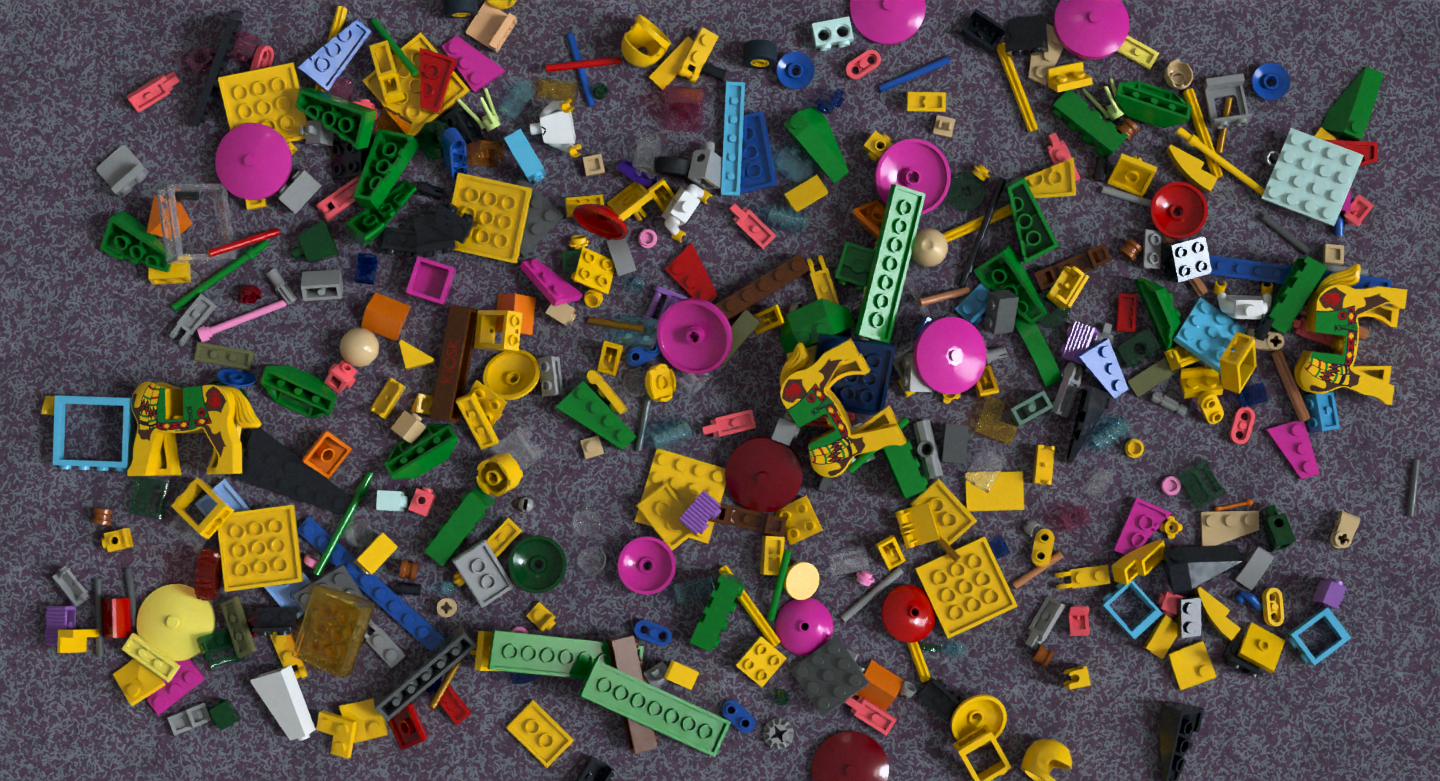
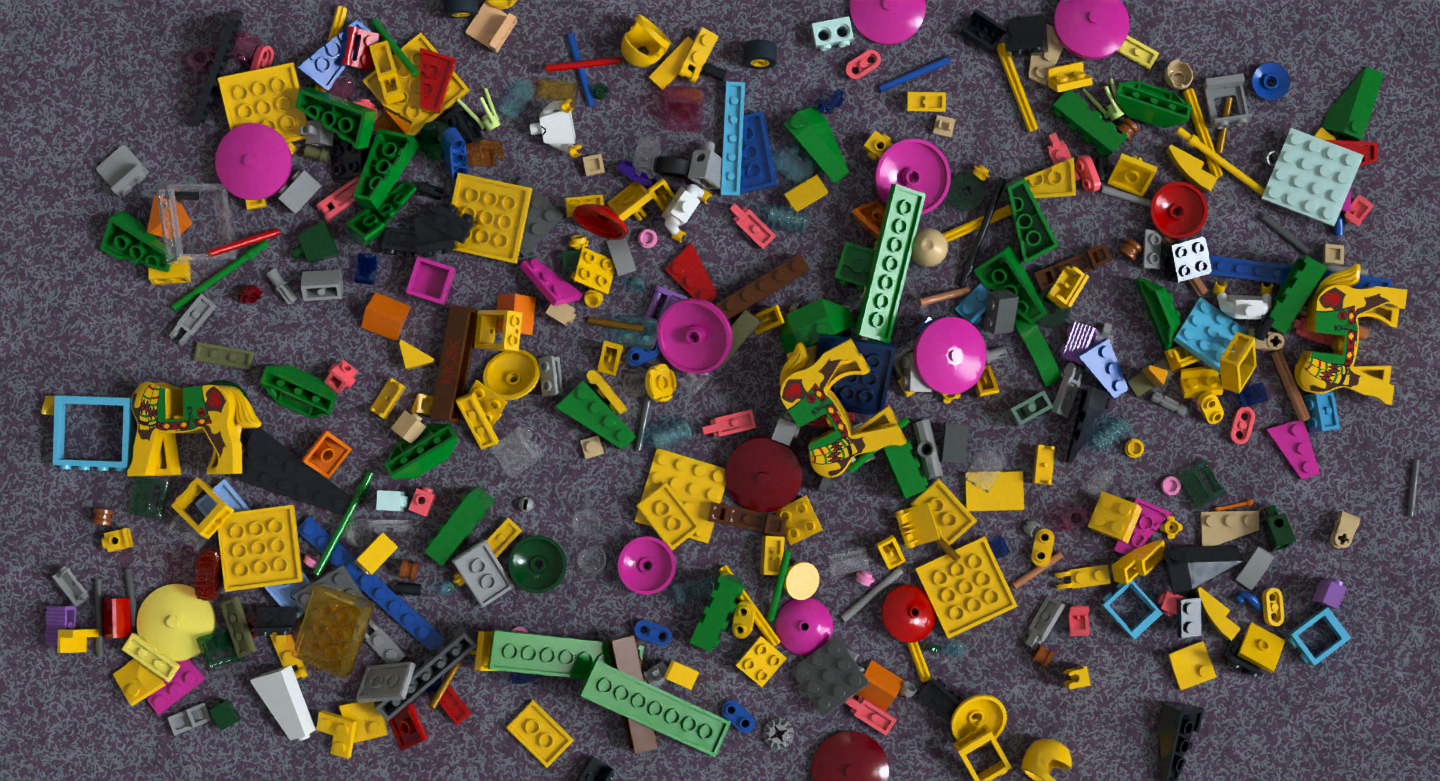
(152, 91): coral hinge -> none
(207, 332): bright pink piece -> none
(236, 378): blue dish -> none
(317, 153): none -> olive pin
(359, 347): tan piece -> none
(363, 56): none -> red plate
(385, 682): none -> light grey tile
(398, 525): none -> clear plate
(446, 607): tan wheel -> none
(472, 64): dark pink wing -> none
(498, 474): yellow brick -> none
(525, 156): medium azure window -> none
(542, 617): yellow bracket -> none
(700, 512): medium lavender brick -> none
(743, 620): none -> yellow plate
(781, 701): clear green hinge -> none
(798, 61): blue dish -> none
(822, 281): yellow hinge -> none
(990, 423): clear yellow plate -> none
(1088, 173): none -> coral plate
(1114, 517): none -> yellow brick
(1126, 313): red plate -> none
(1126, 350): clear green brick -> none
(1155, 375): none -> light orange slope
(1162, 637): yellow panel -> none

